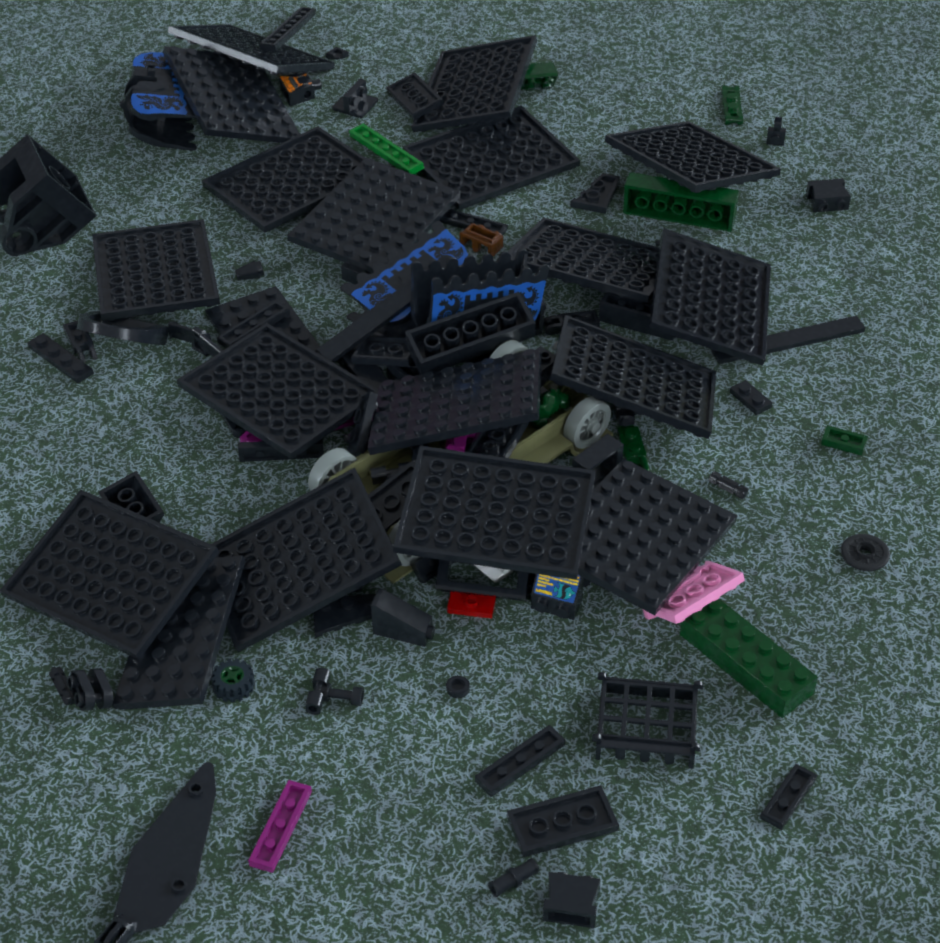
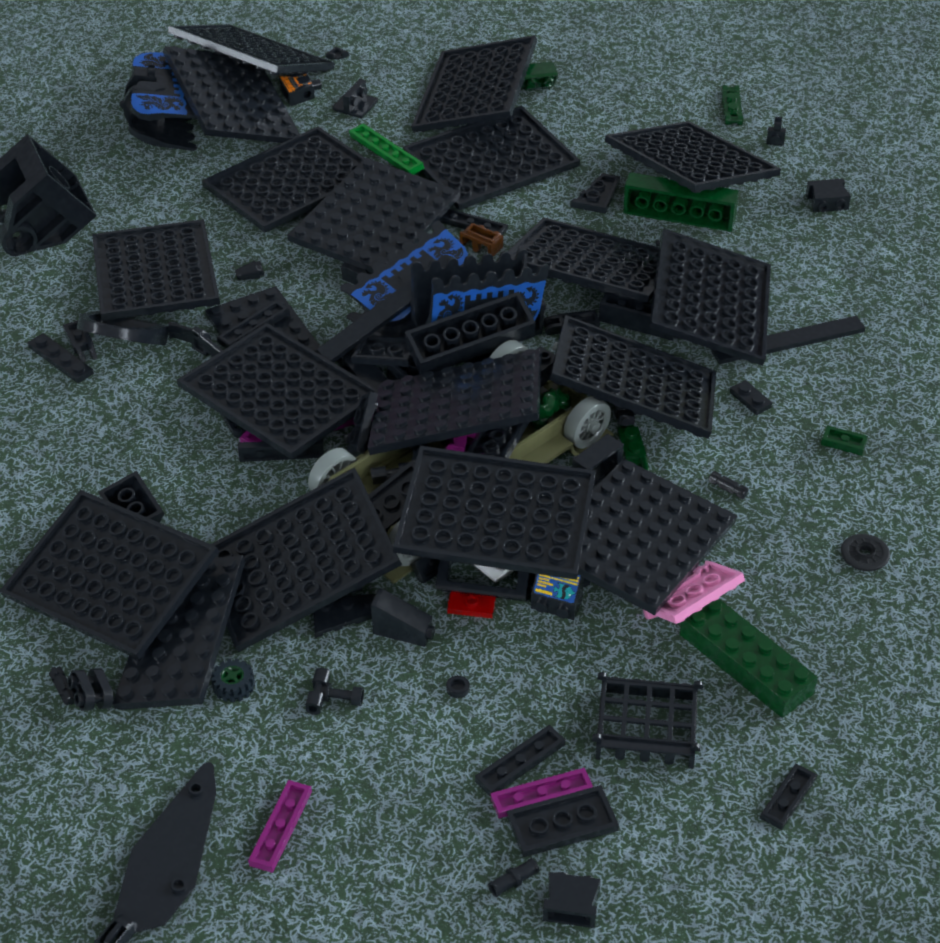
(287, 29): black tile -> none
(414, 96): black tile -> none
(540, 791): none -> magenta plate

